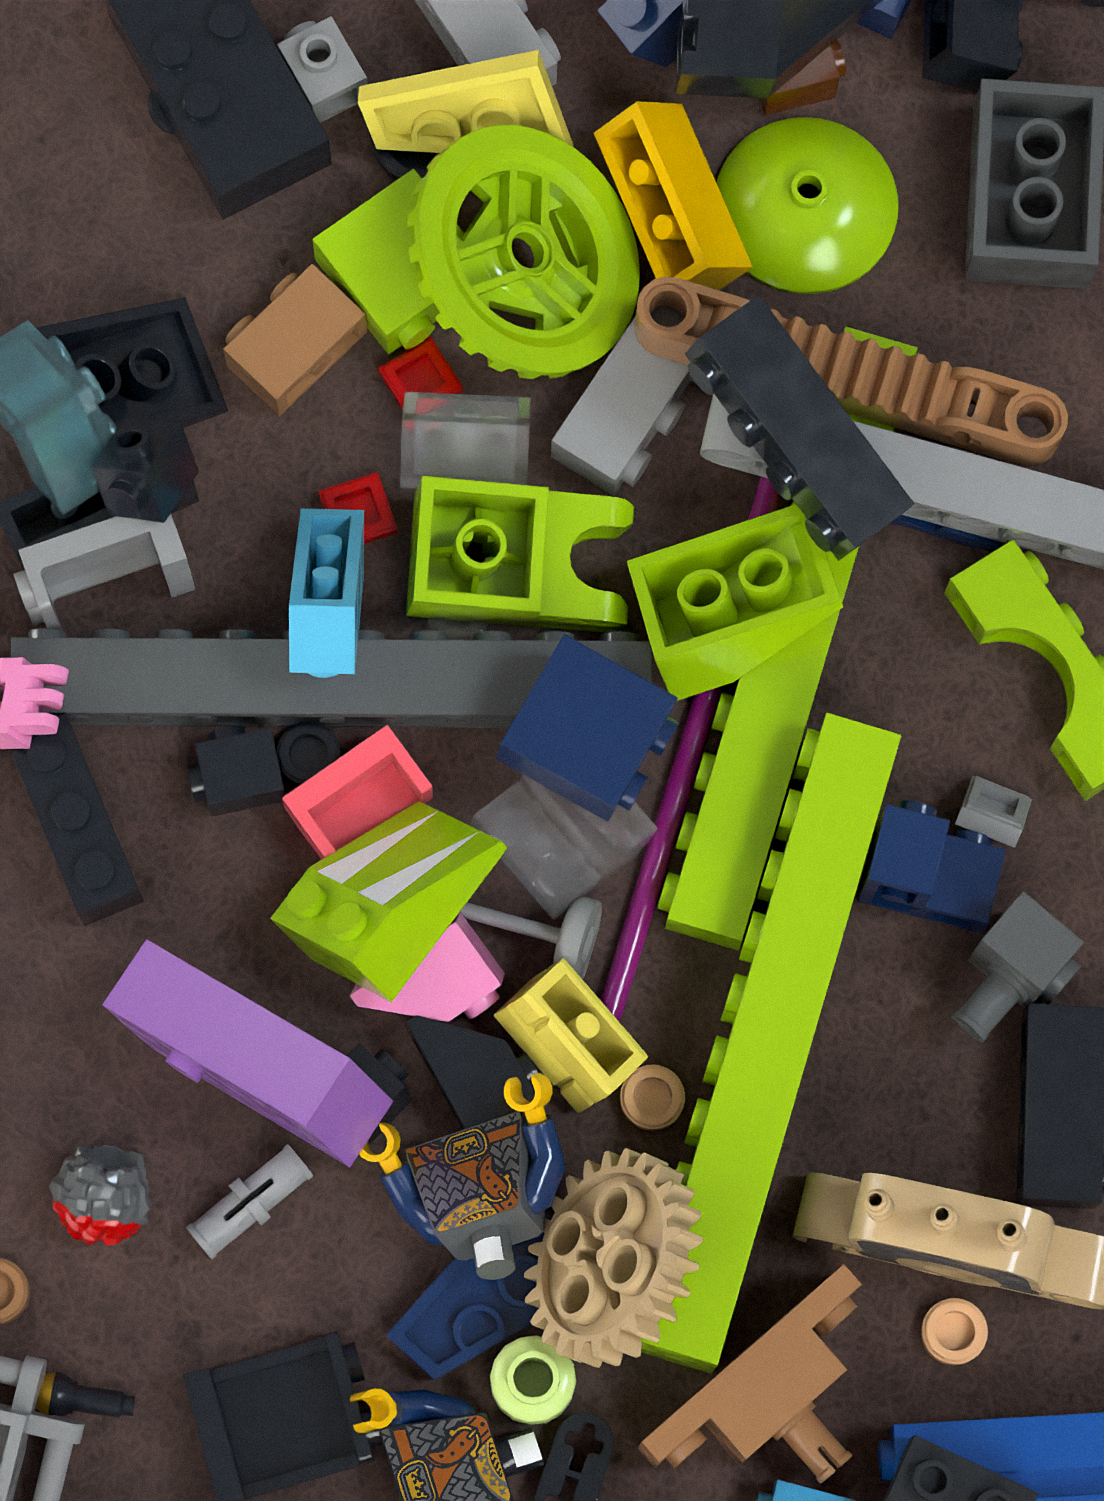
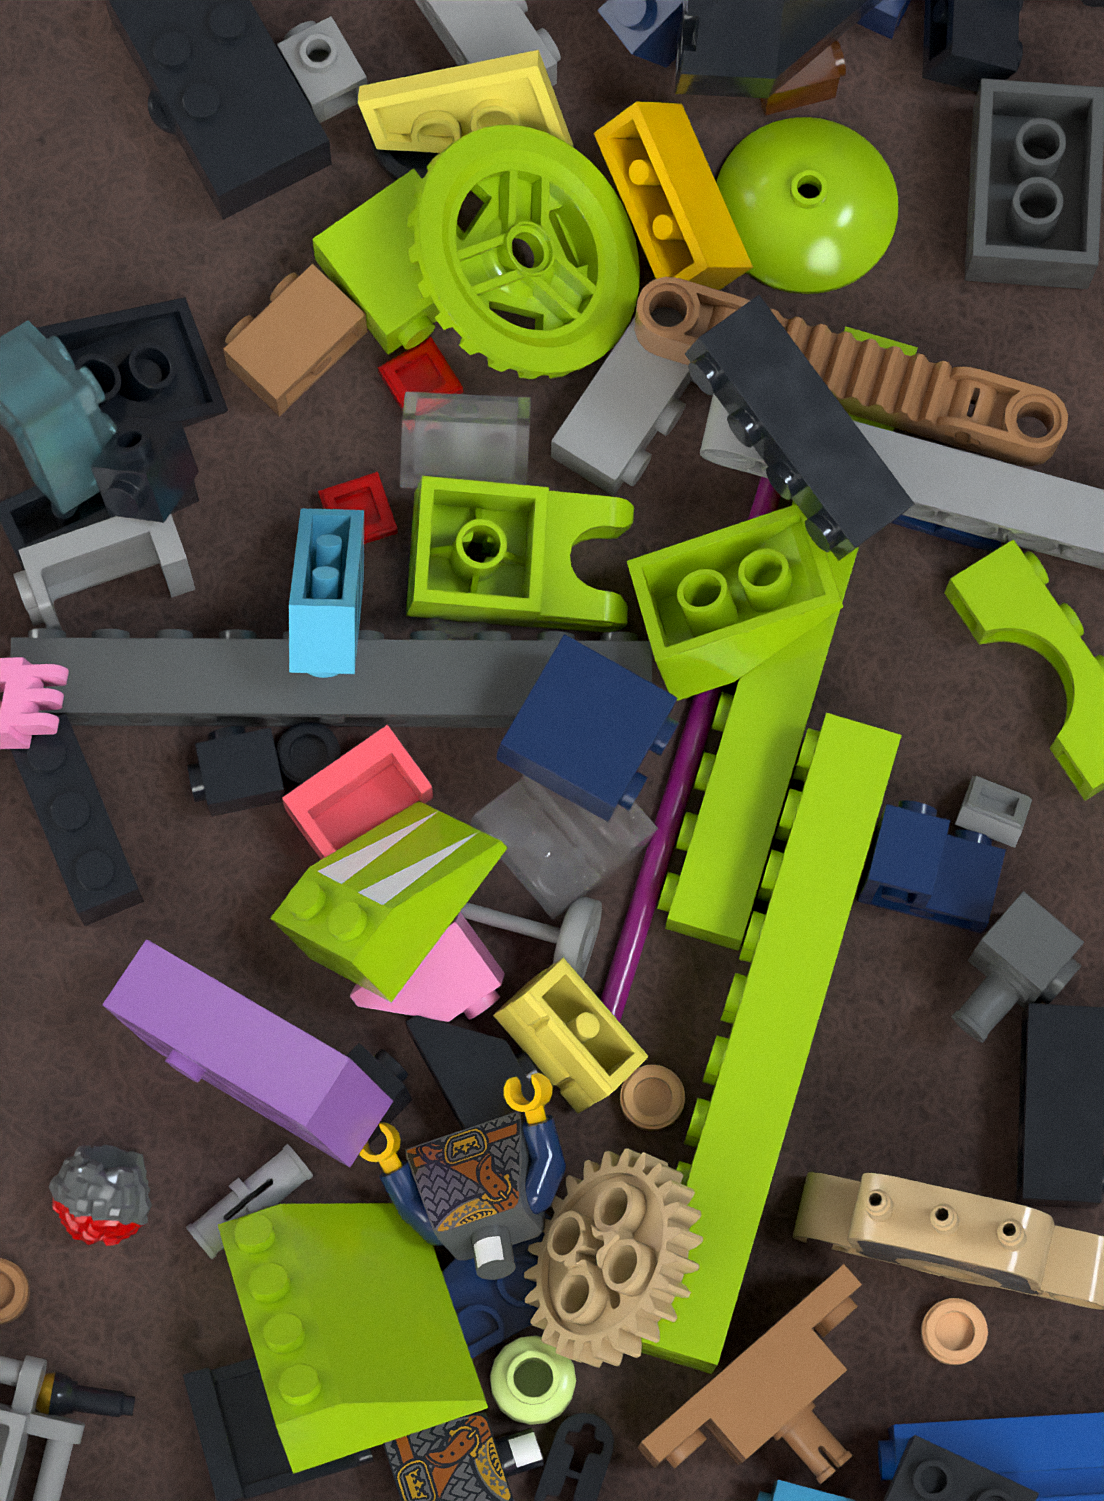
(348, 1327): none -> lime slope

